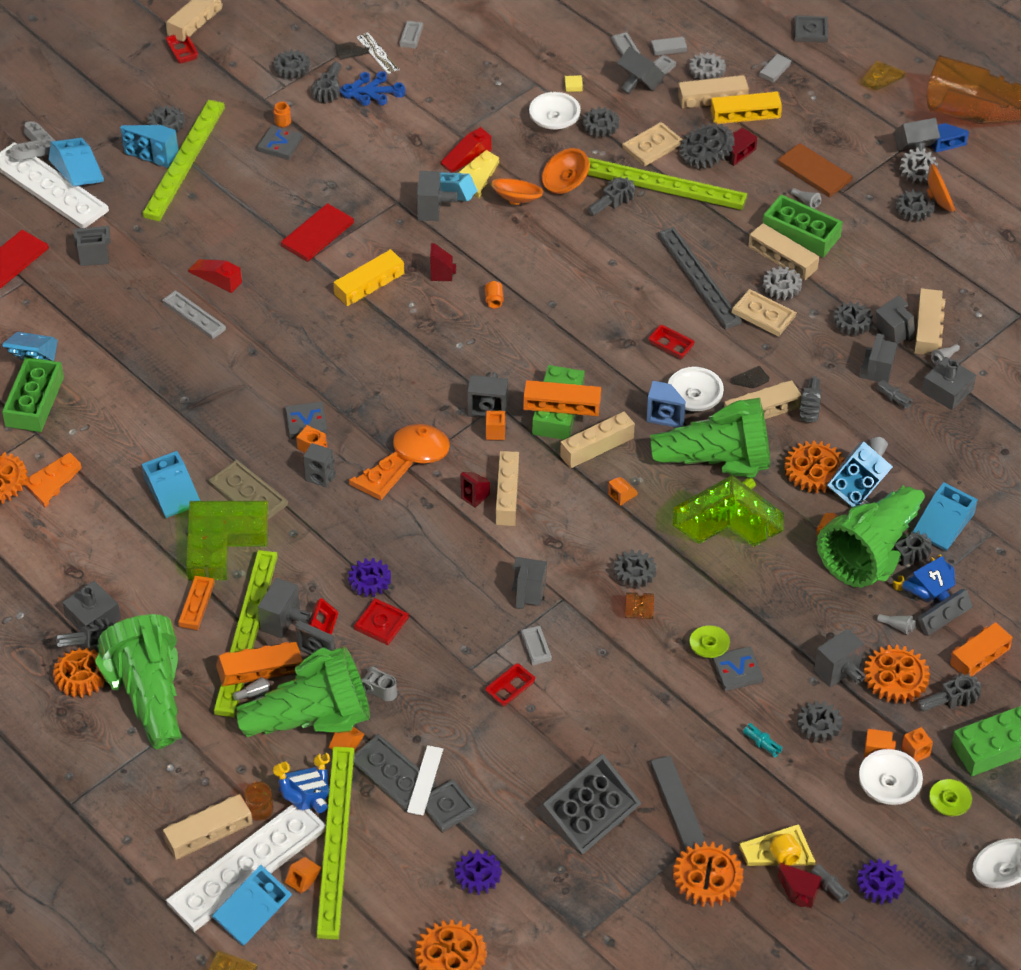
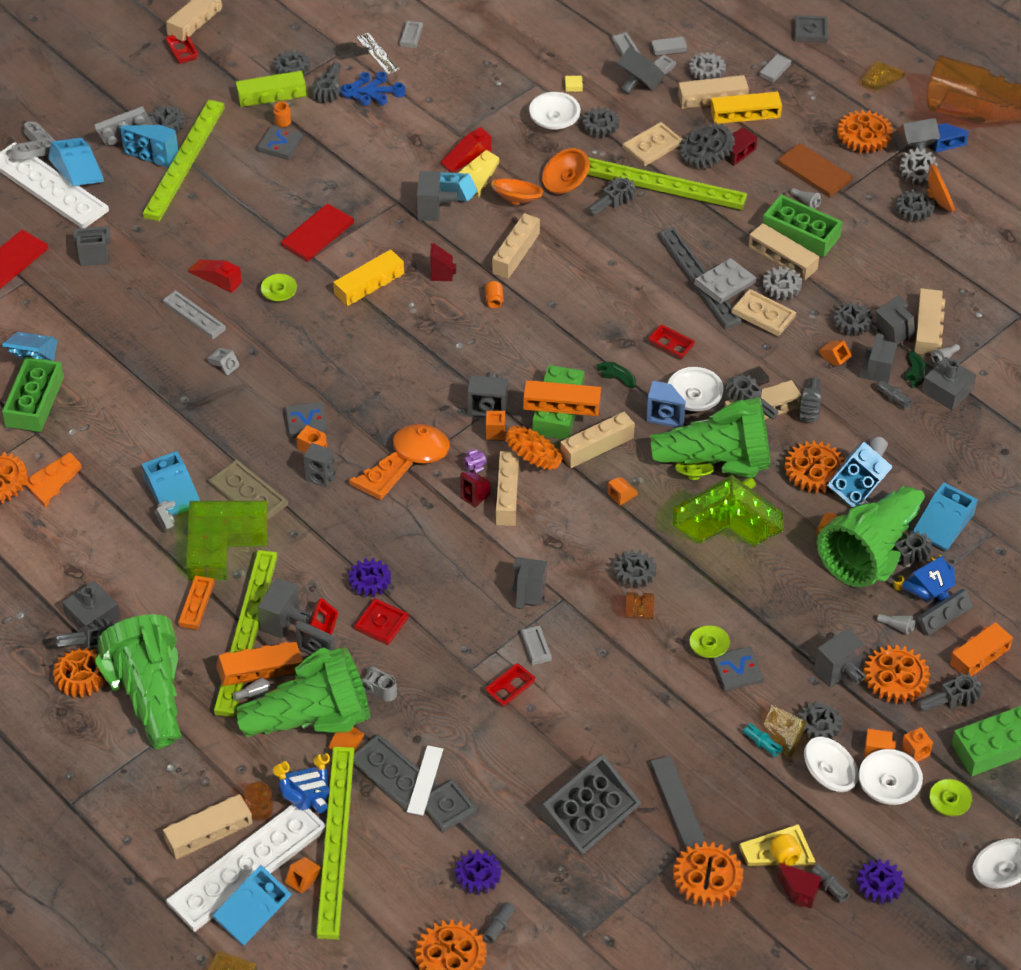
(110, 129): none -> light grey plate
(165, 518): none -> light grey bracket
(225, 359): none -> light grey bracket
(271, 88): none -> lime brick
(278, 287): none -> lime dish
(474, 461): none -> medium lavender gear
(498, 922): none -> dark grey pin
(516, 246): none -> tan brick
(533, 447): none -> orange gear
(614, 370): none -> dark green piece
(694, 470): none -> lime dish
(725, 280): none -> light grey plate
(746, 388): none -> dark grey gear
(785, 728): none -> clear yellow wing
(831, 764): none -> white dish
(835, 352): none -> orange brick
(865, 131): none -> orange gear
(917, 371): none -> dark green piece

